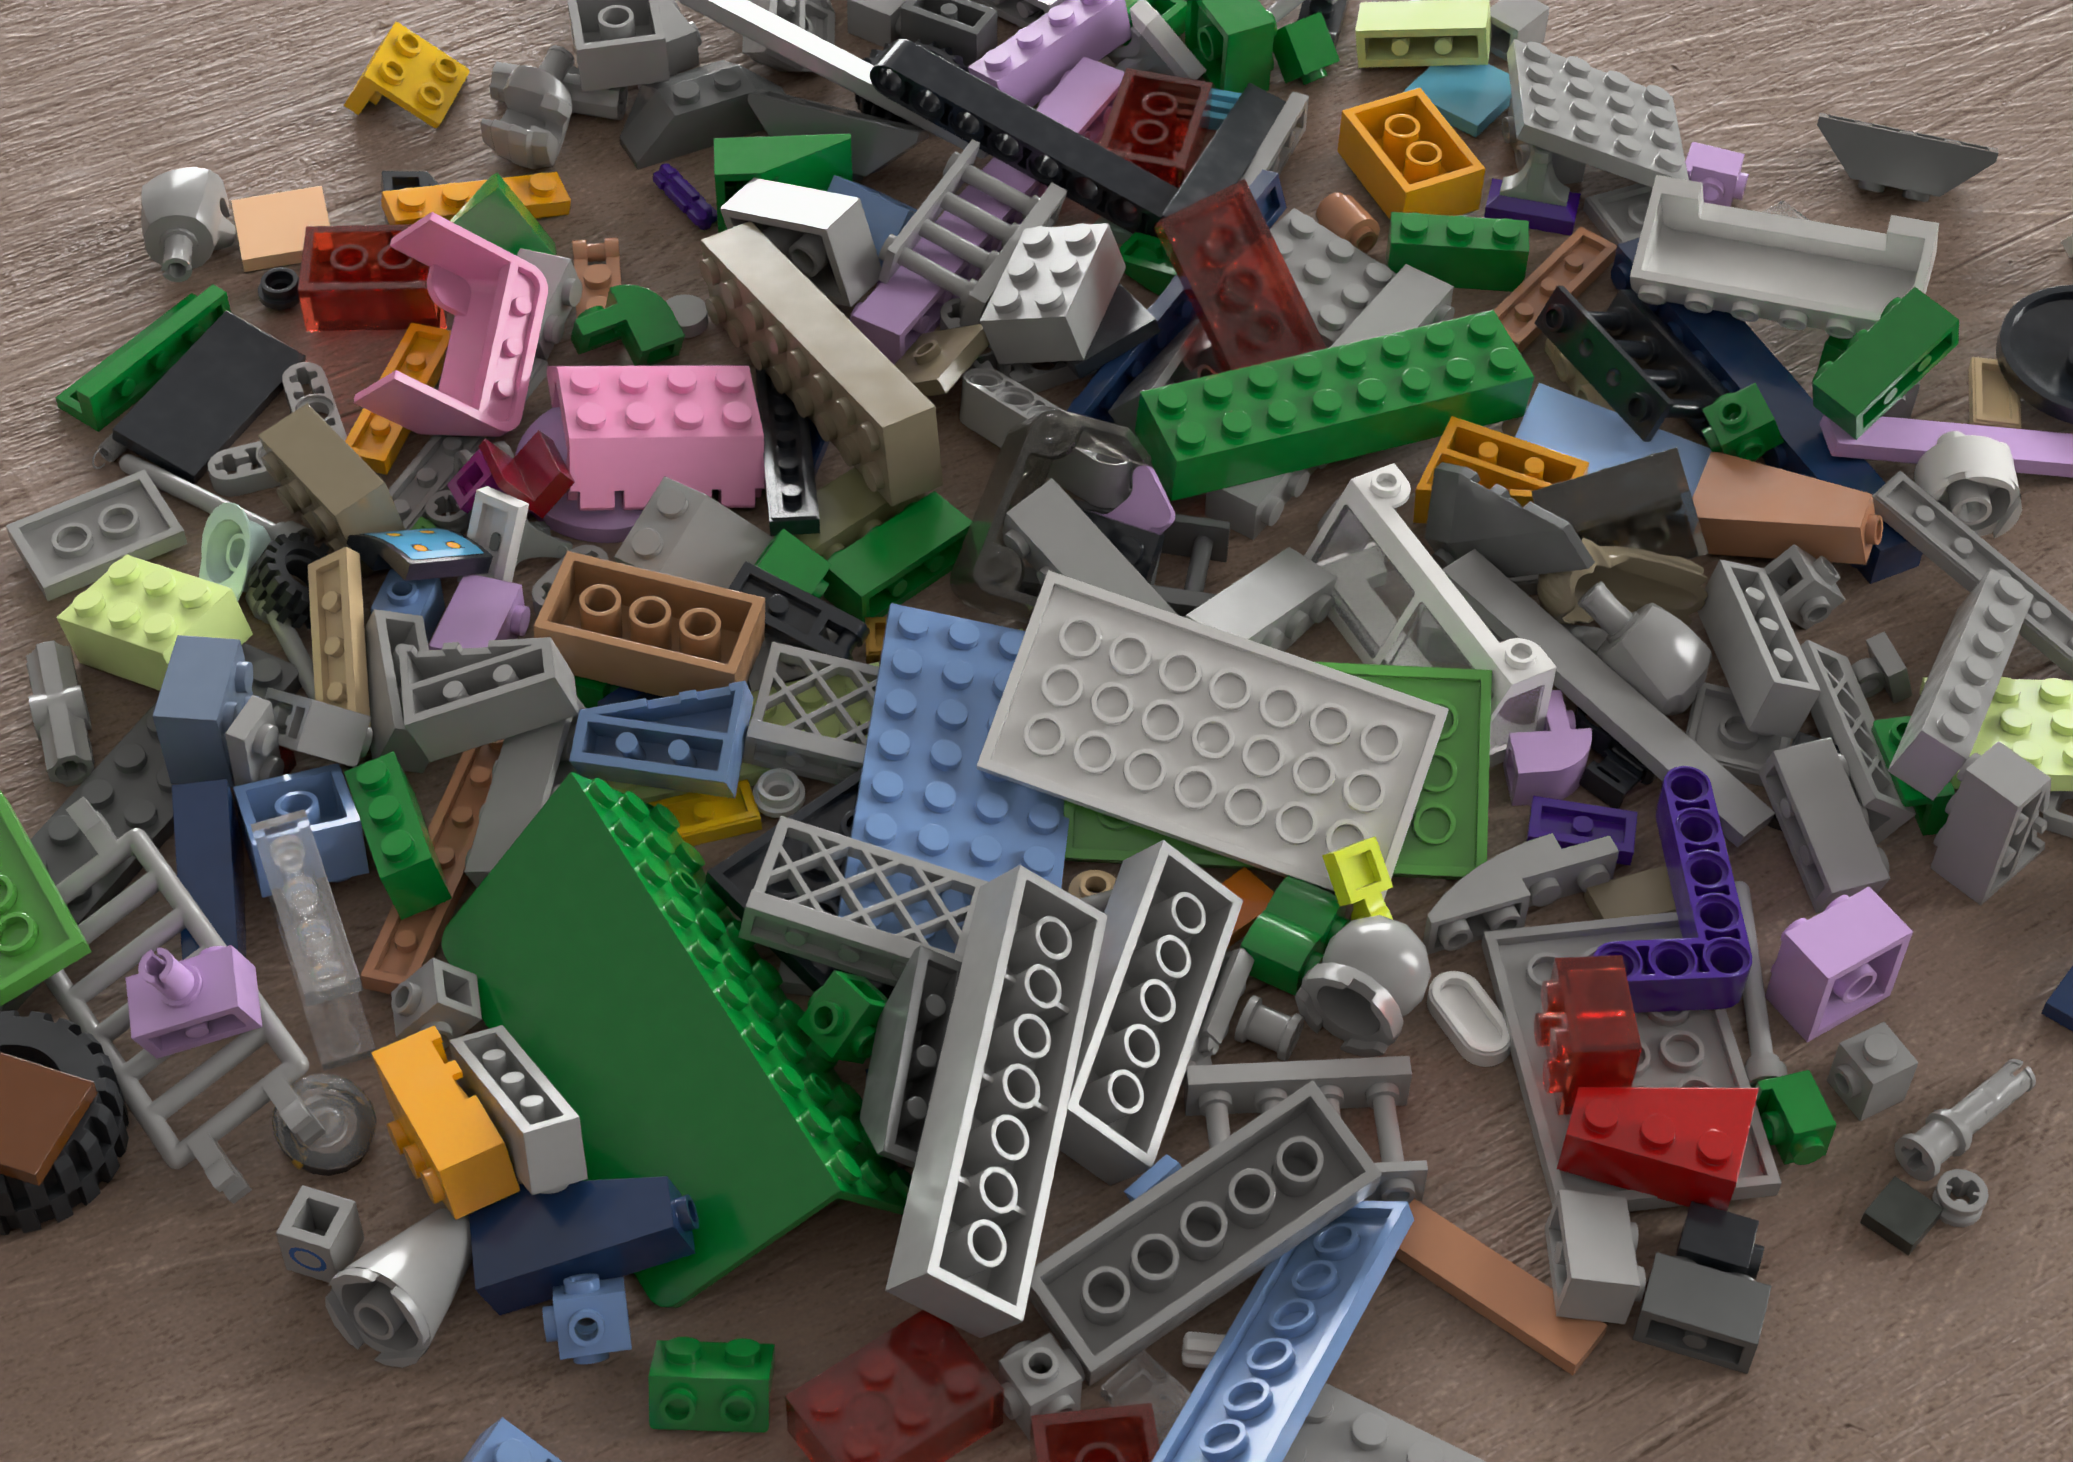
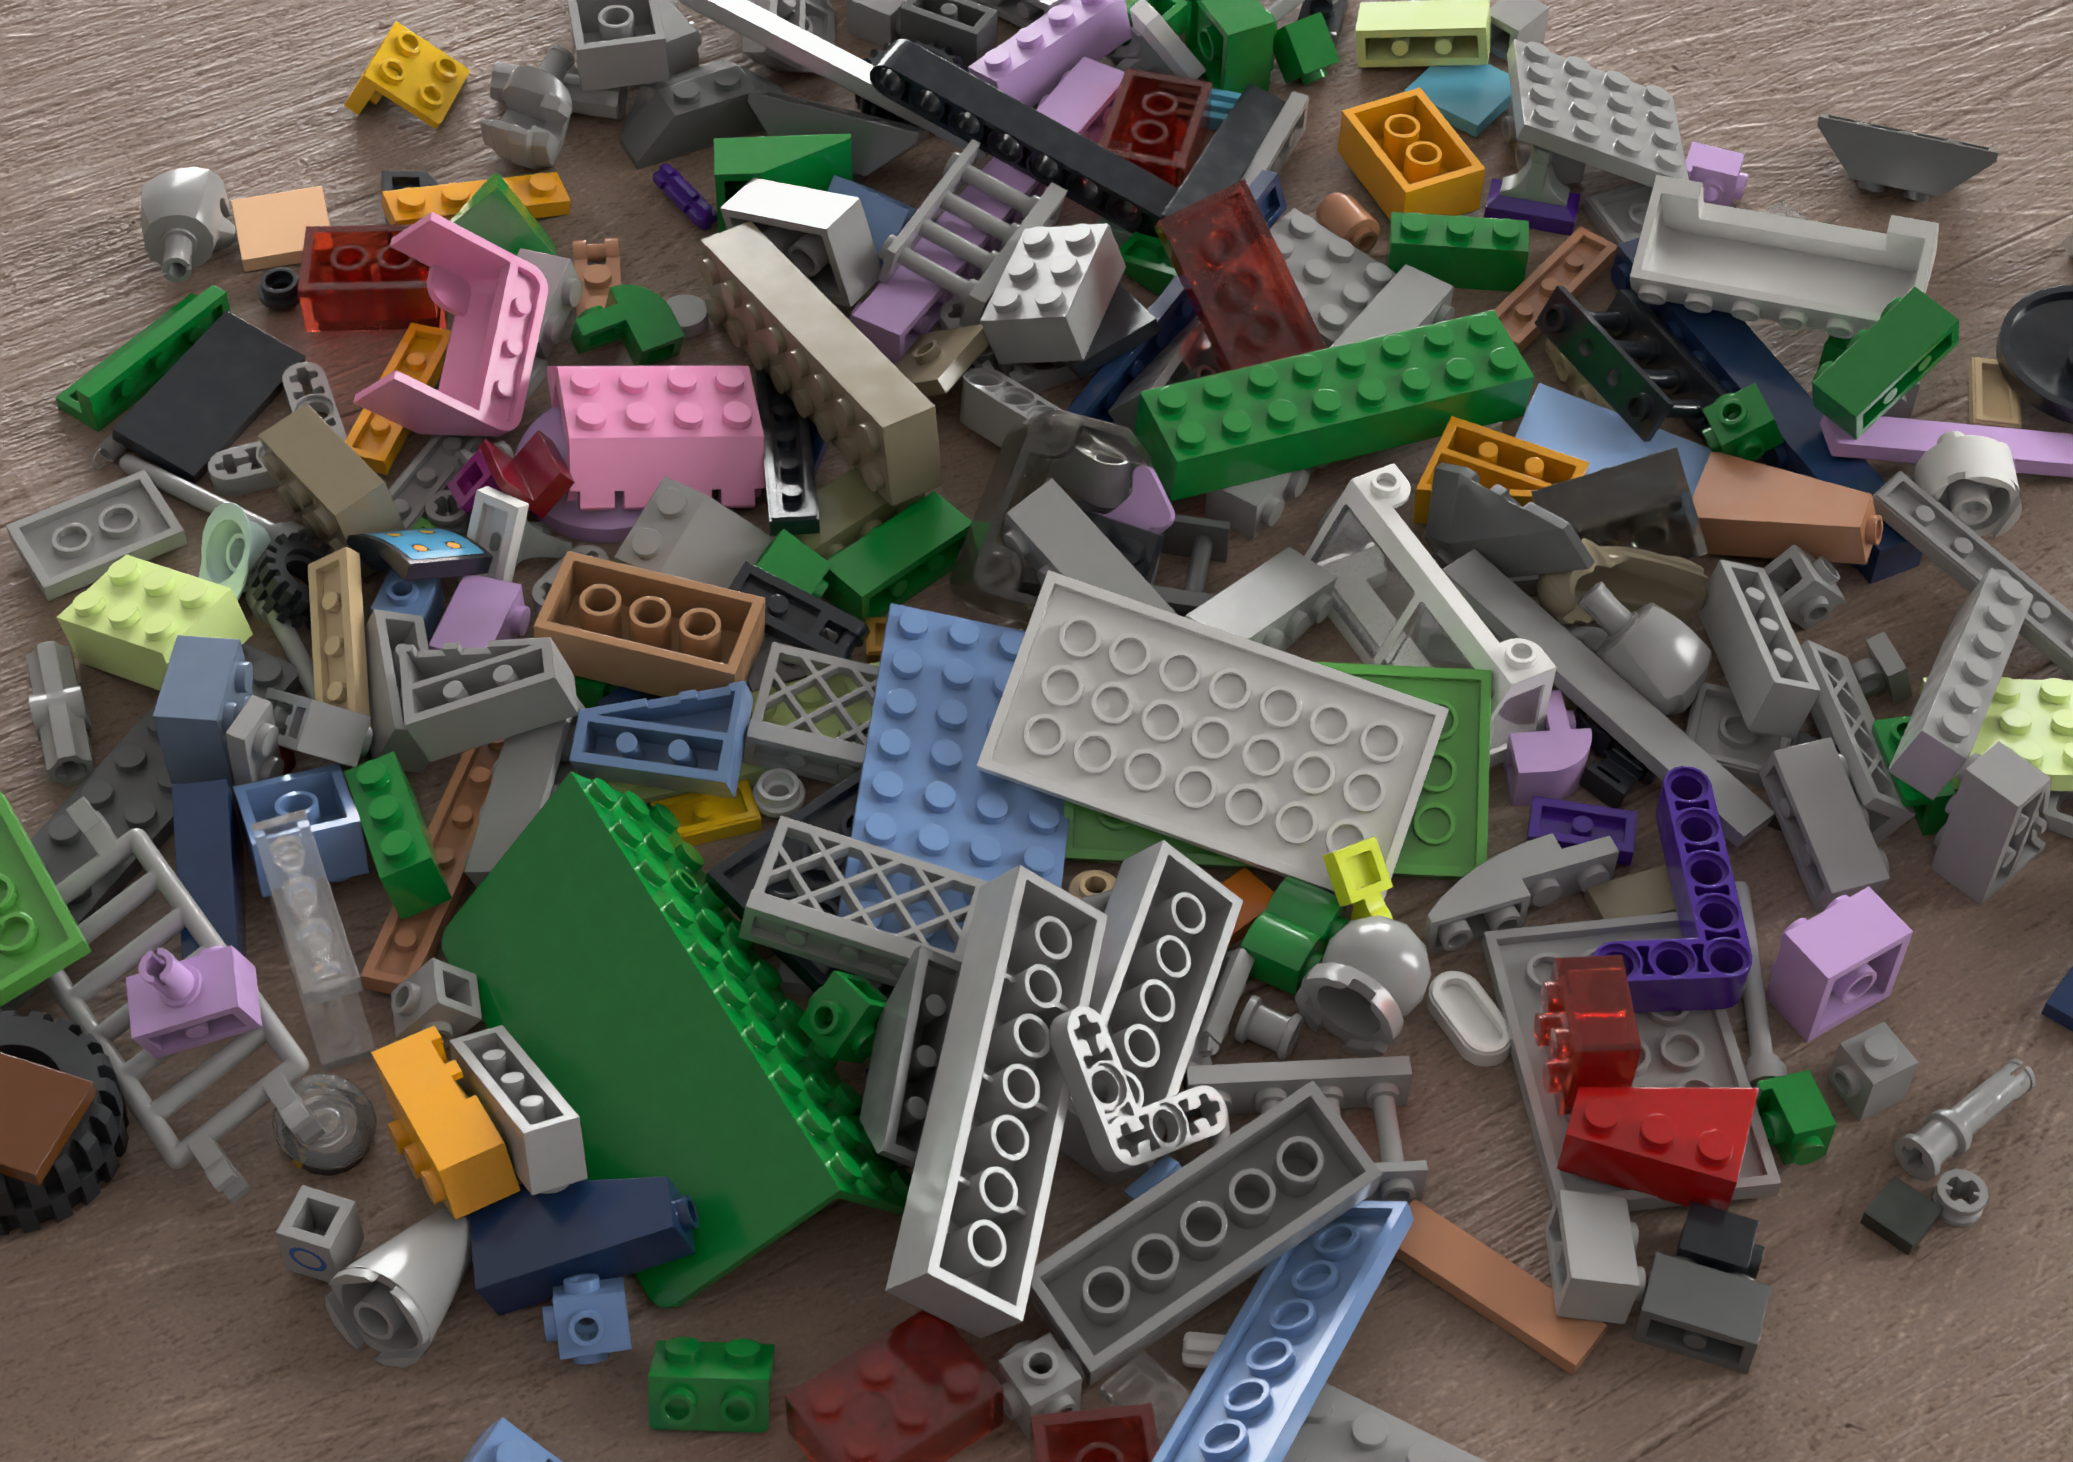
(1120, 1114): none -> light grey beam

